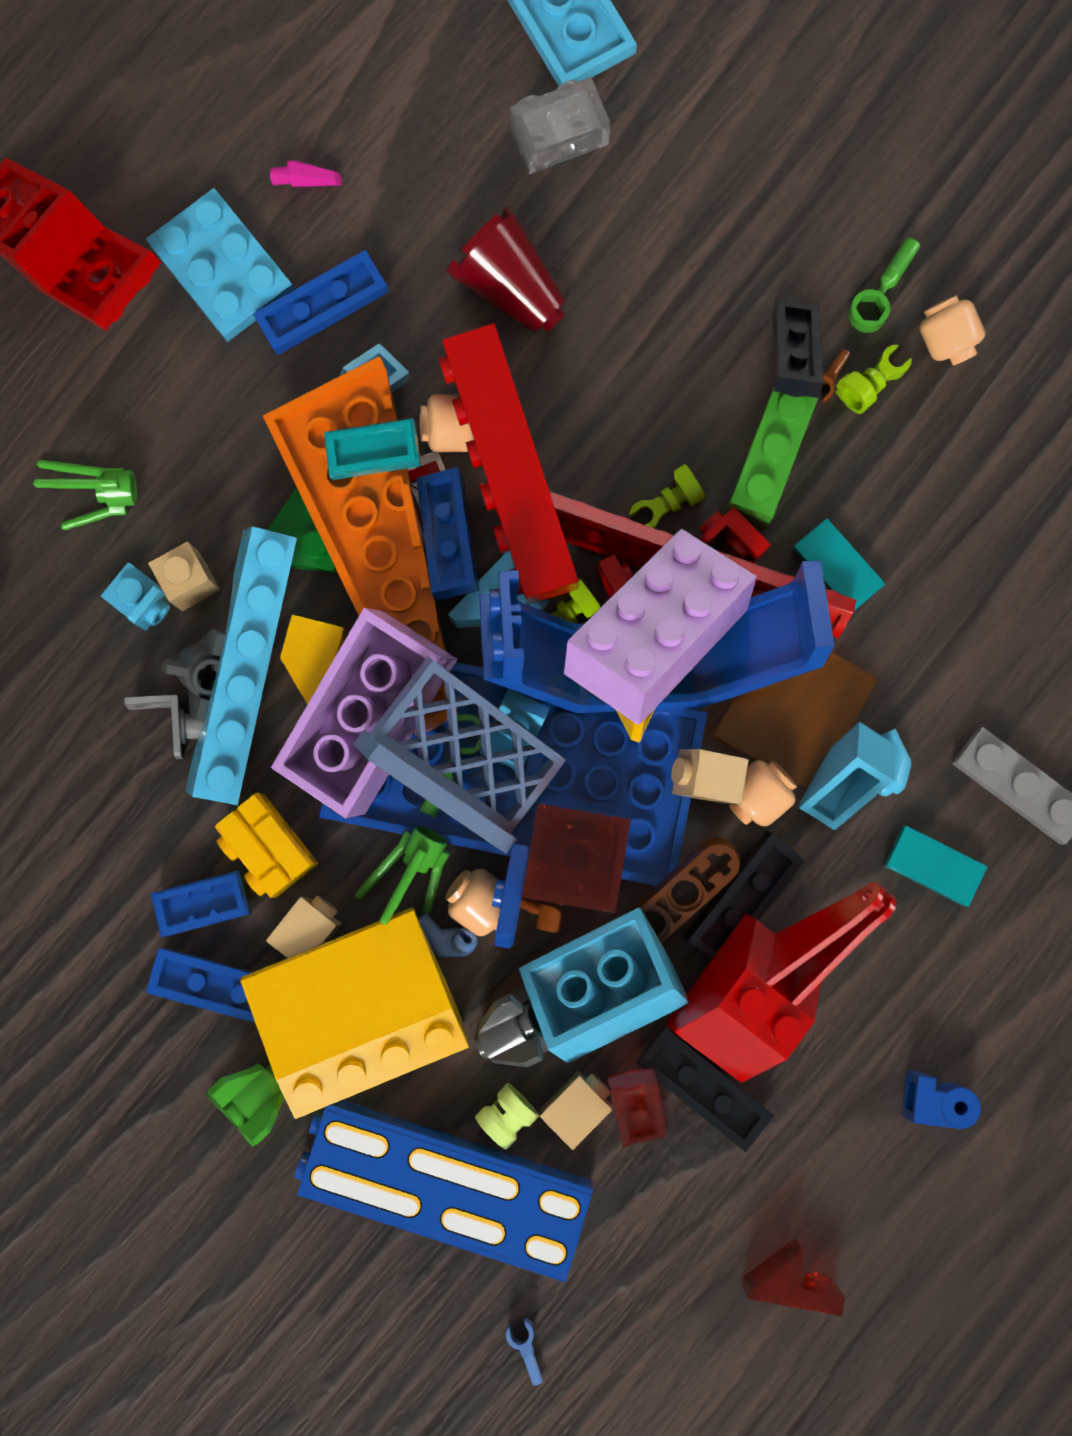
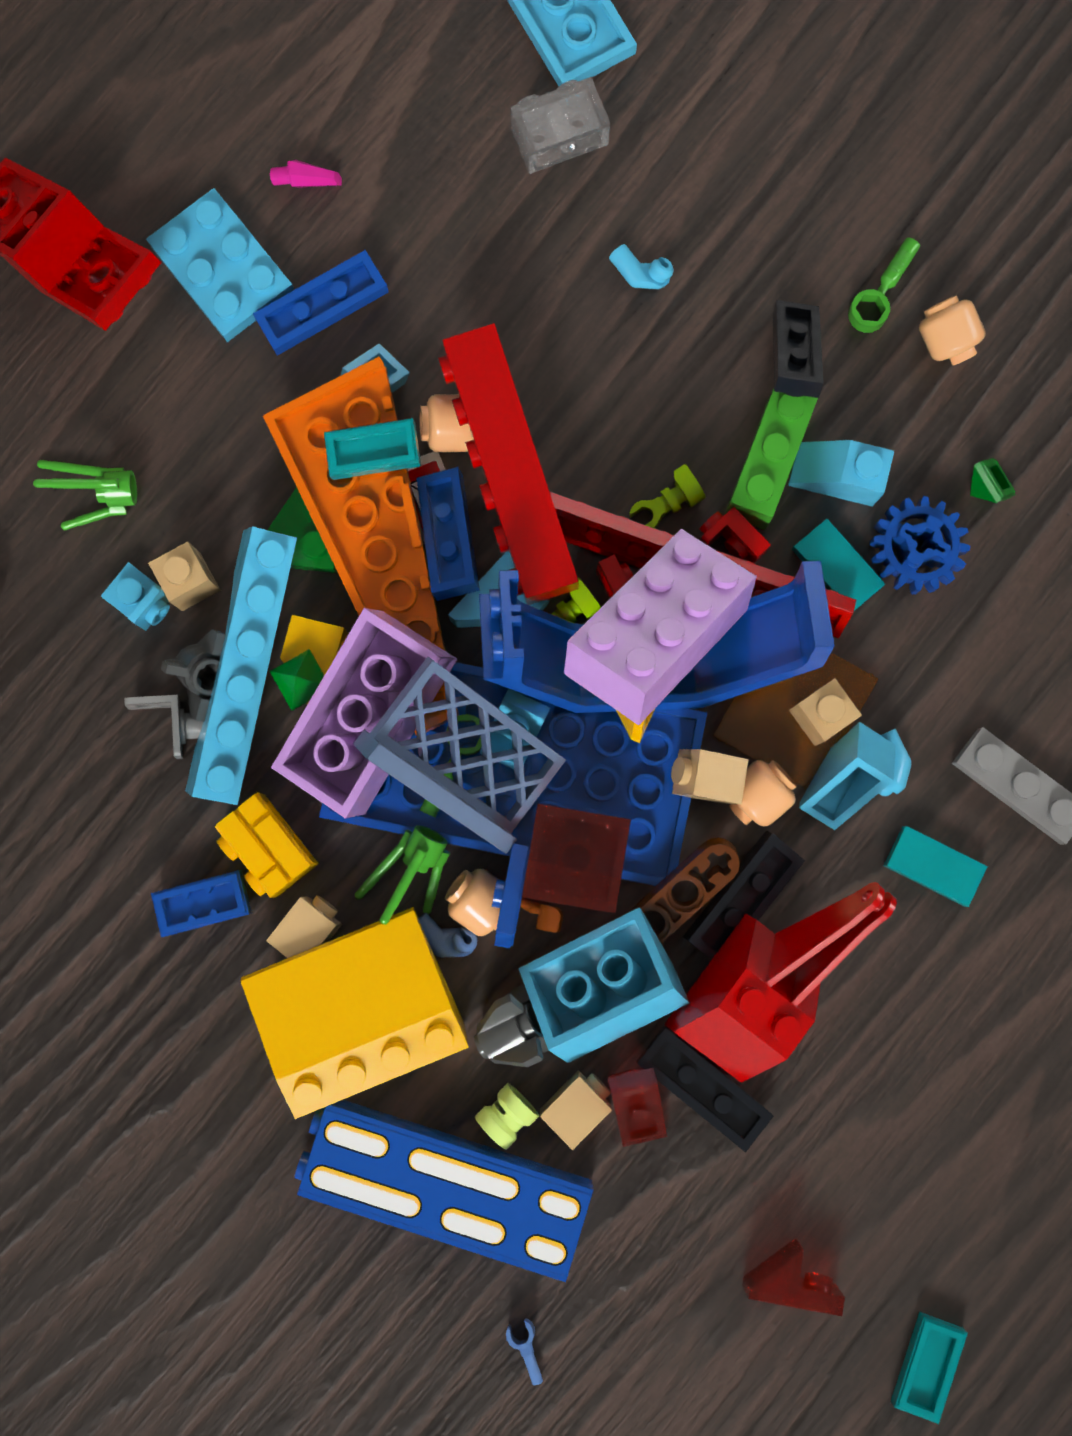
(199, 983): blue plate -> none
(249, 1101): bright green brick -> none
(298, 679): none -> green slope
(509, 274): dark red cone -> none
(641, 275): none -> medium azure arm
(825, 712): none -> tan brick
(831, 374): dark orange hand -> none
(842, 470): none -> medium azure slope
(861, 390): lime piece -> none
(903, 538): none -> blue gear
(929, 1367): none -> teal tile
(938, 1105): blue leg -> none
(990, 482): none -> green slope

